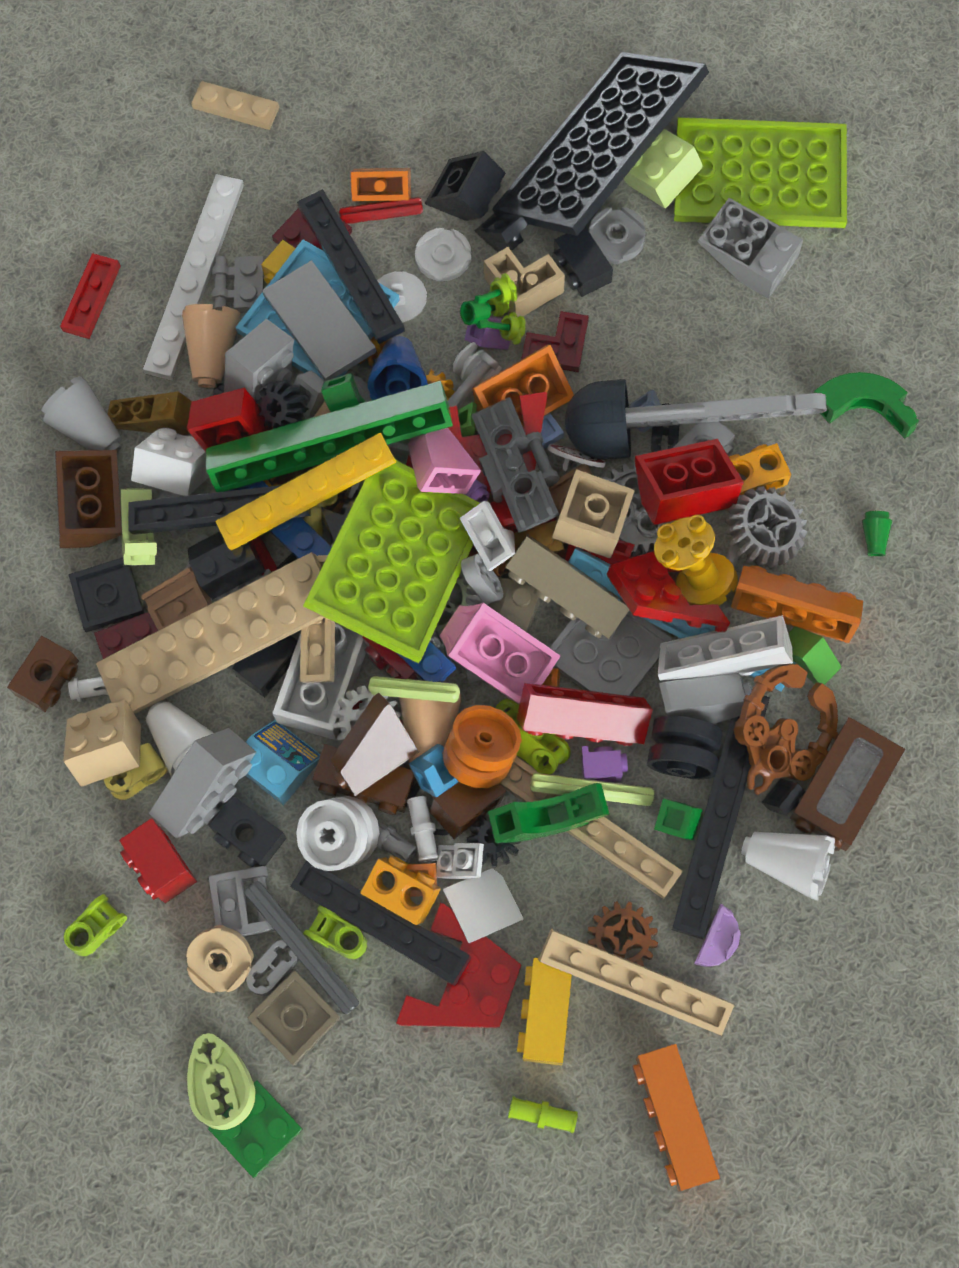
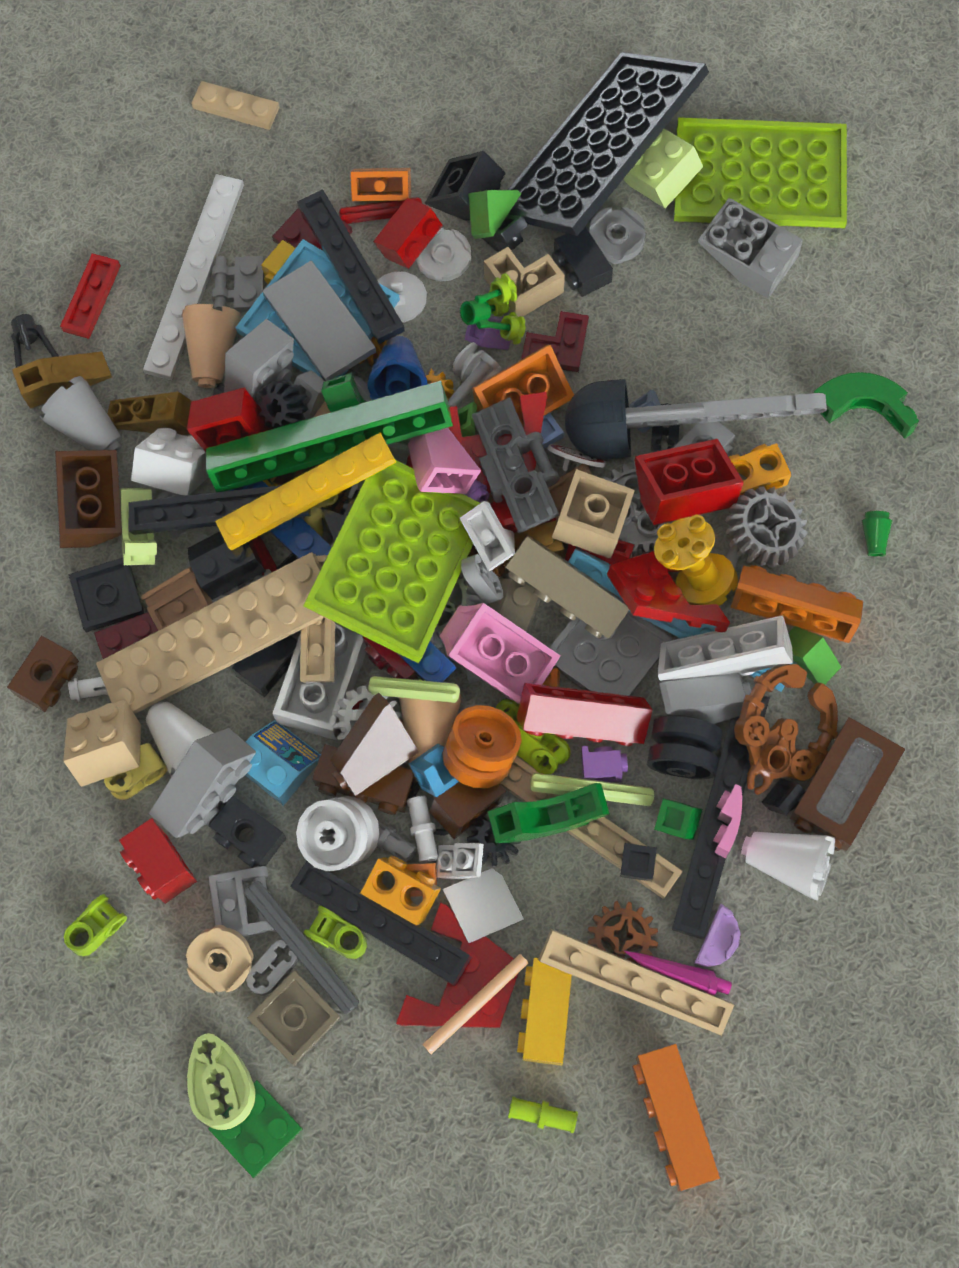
(26, 333): none -> black plant
(46, 375): none -> pearl gold slope
(408, 233): none -> red brick
(475, 1004): none -> light nougat bar
(489, 210): none -> bright green slope
(638, 862): none -> black plate
(696, 977): none -> dark pink bar
(731, 814): none -> bright pink slope

